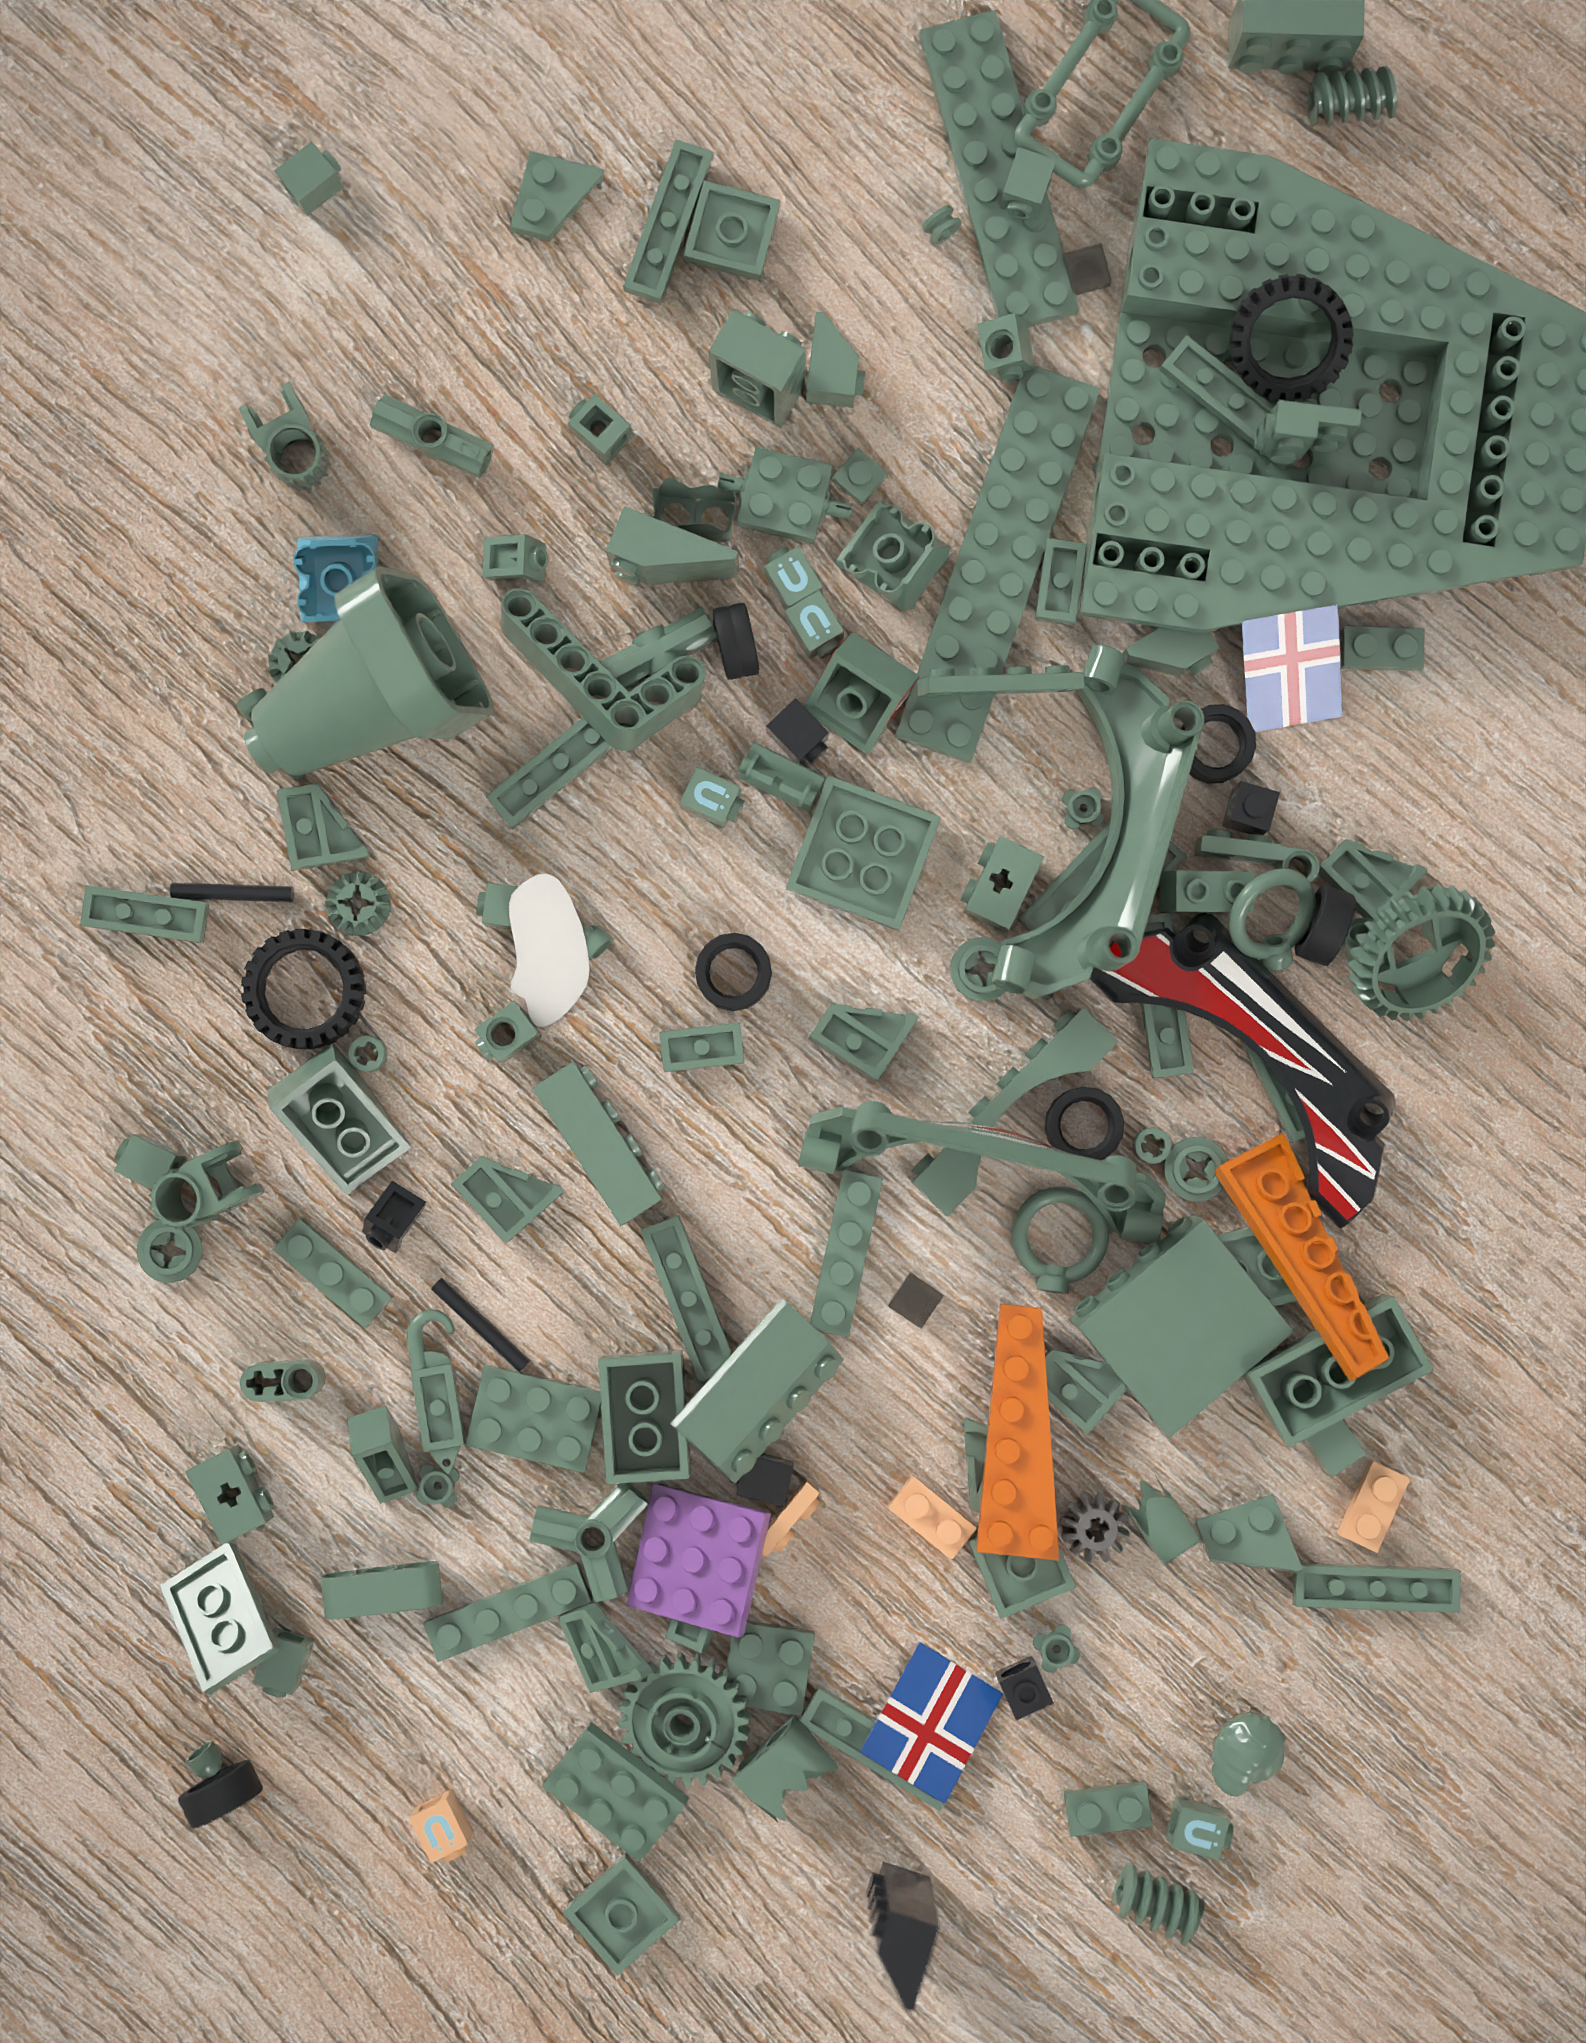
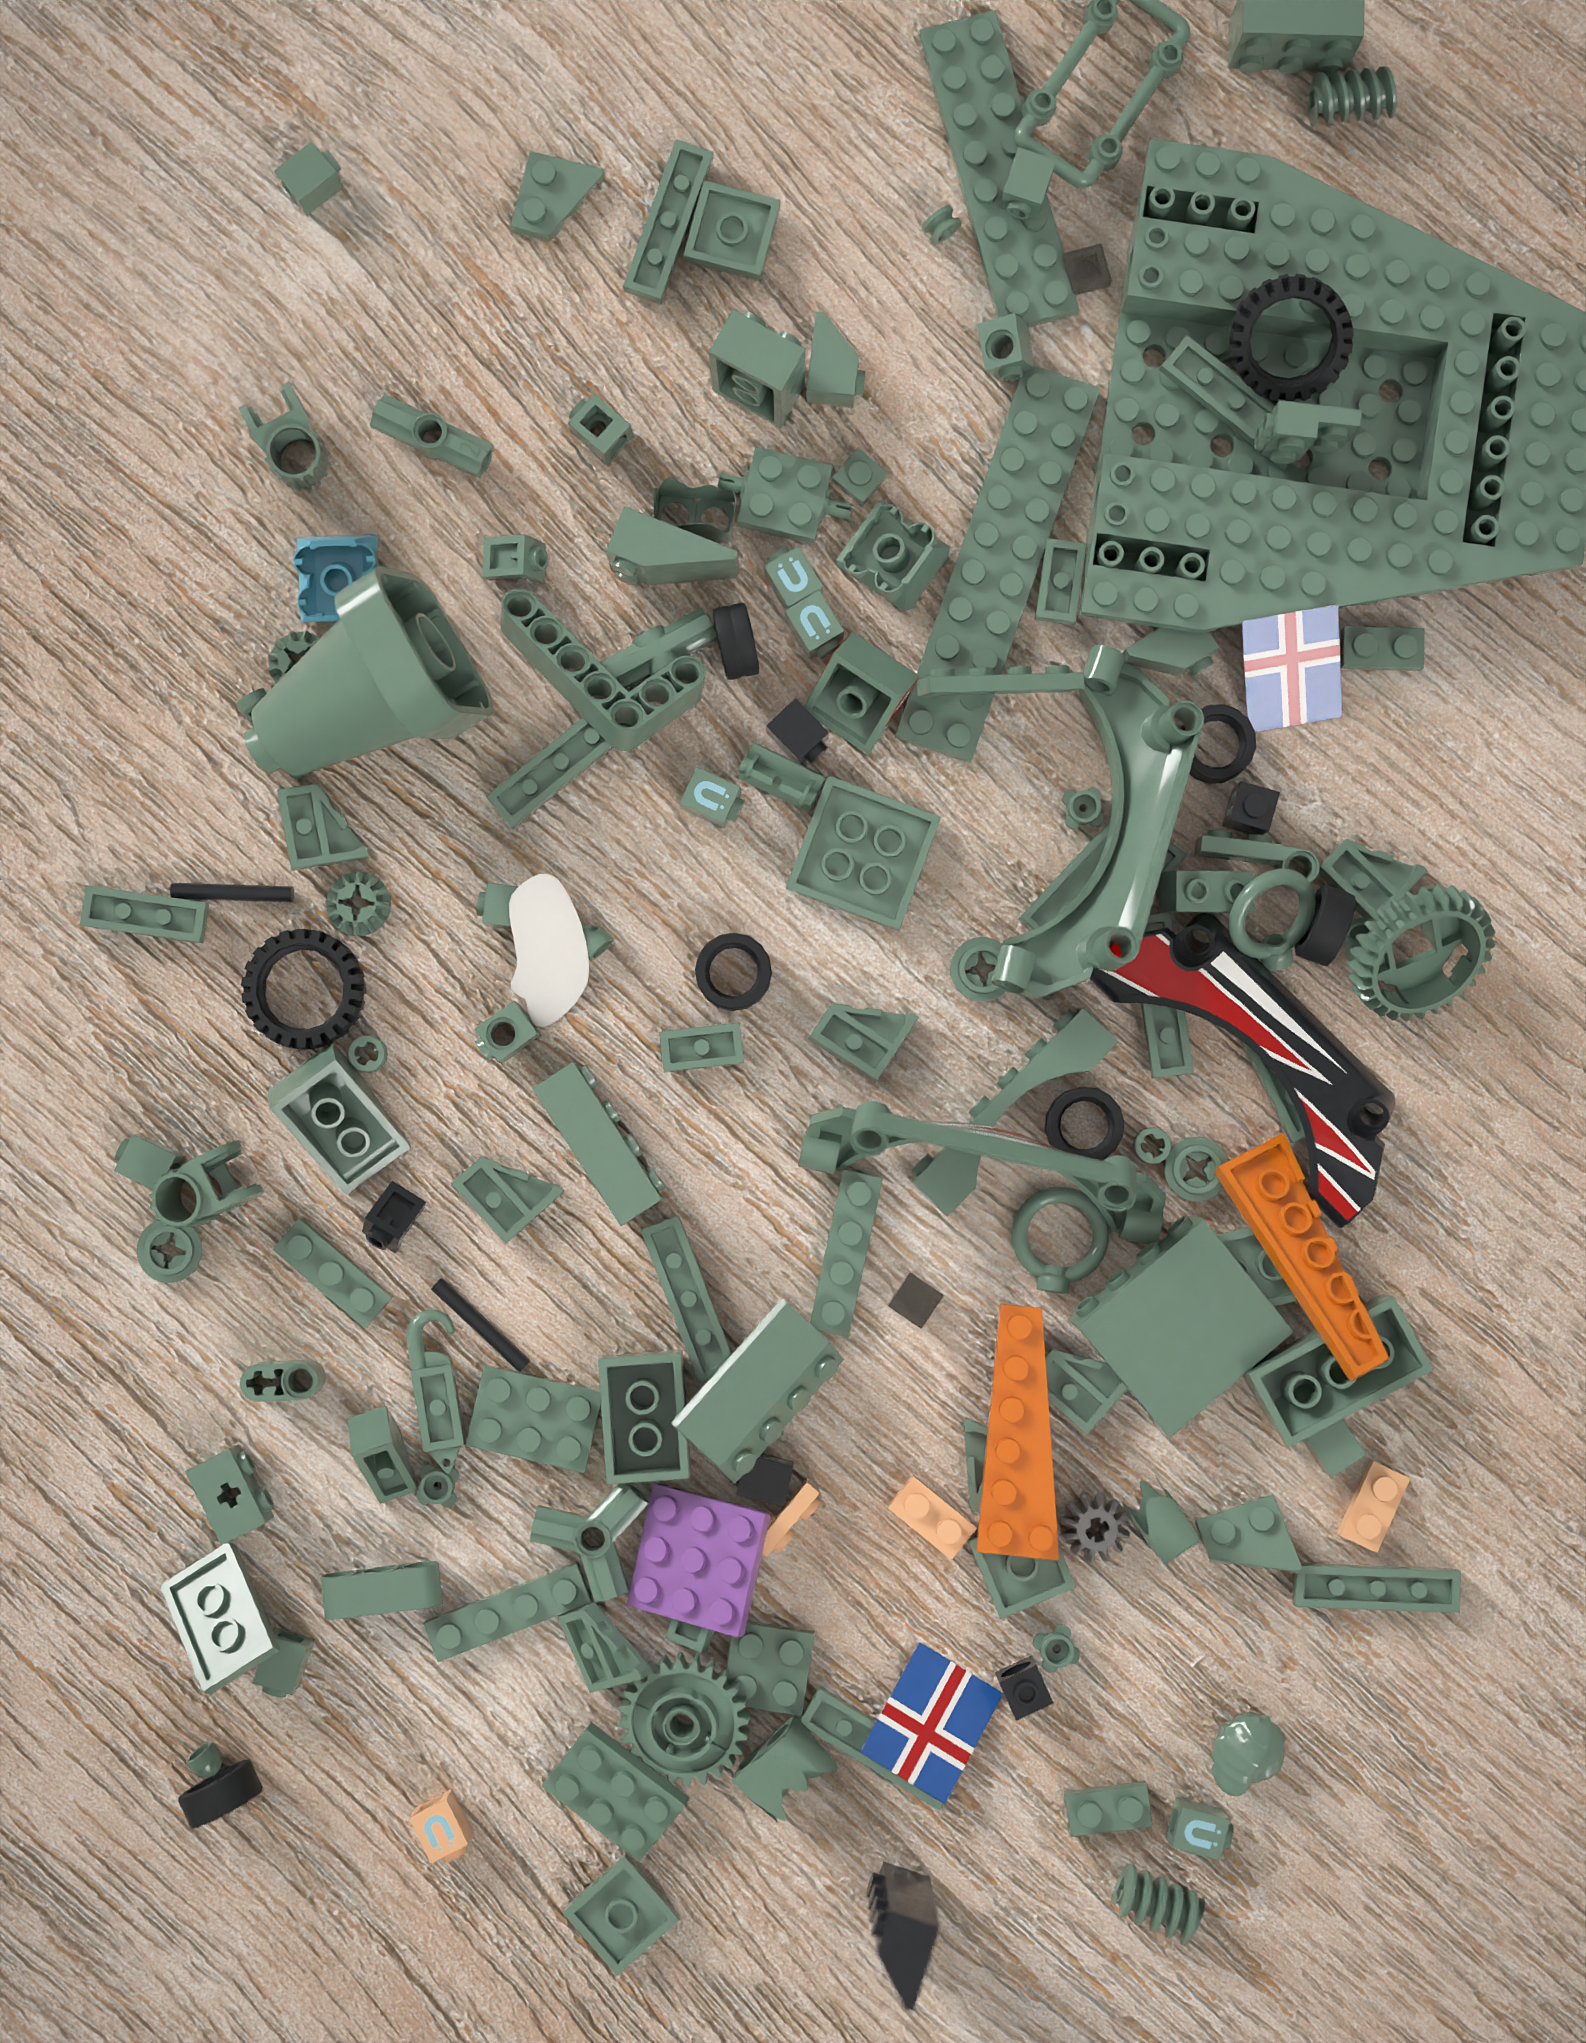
(1020, 868): sand green brick -> none

